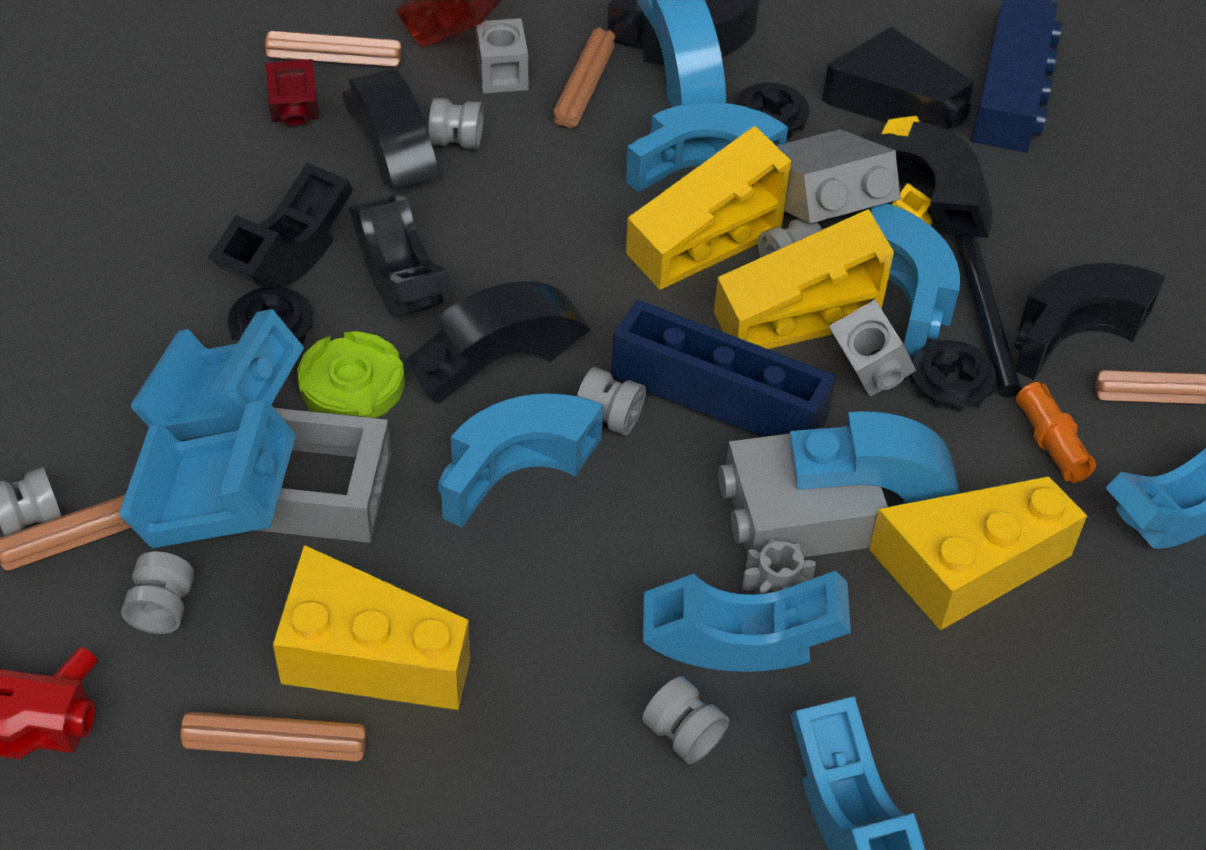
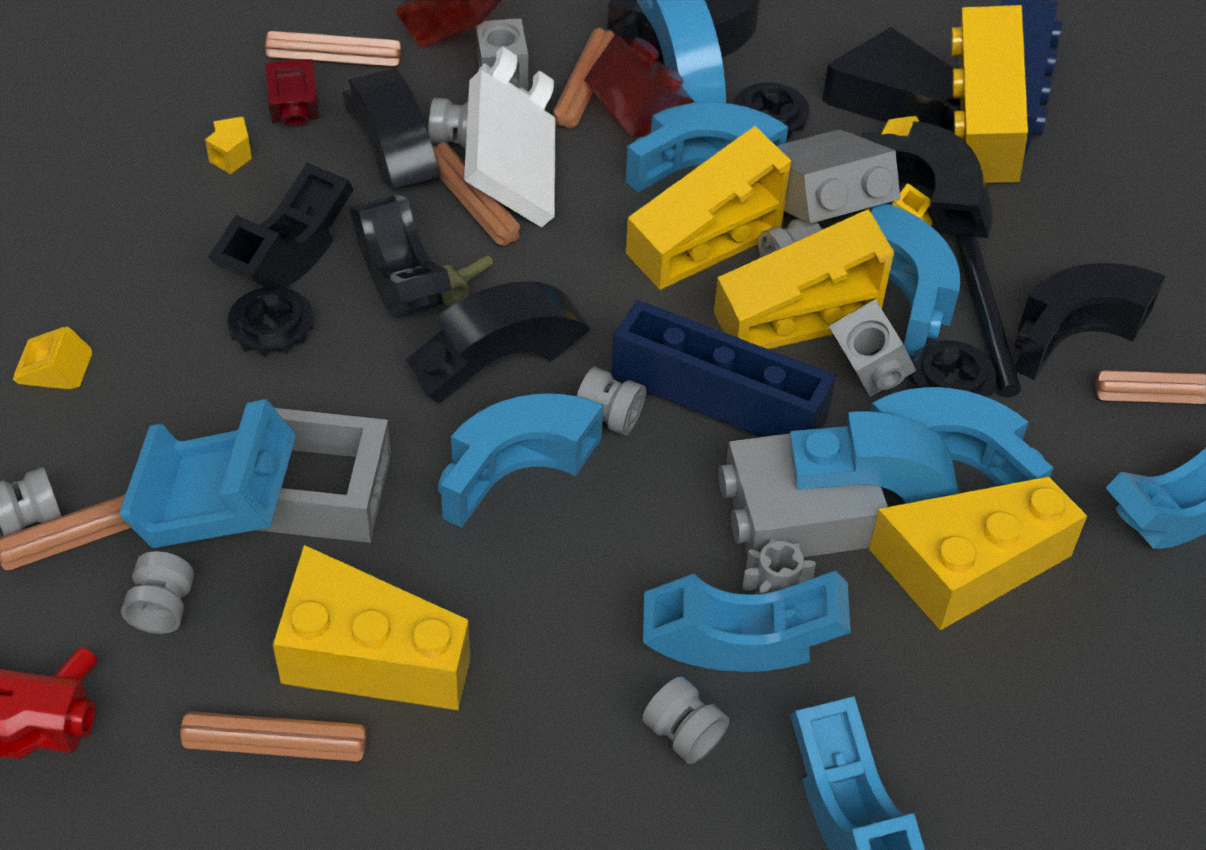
(54, 360): none -> yellow slope
(206, 389): dark azure panel -> none
(229, 144): none -> yellow piece
(351, 375): lime tile -> none
(459, 279): none -> olive hand
(484, 208): none -> nougat axle
(511, 140): none -> white tile
(635, 84): none -> clear red brick
(974, 430): none -> dark azure arch
(991, 89): none -> yellow wedge
(1055, 432): orange pin -> none

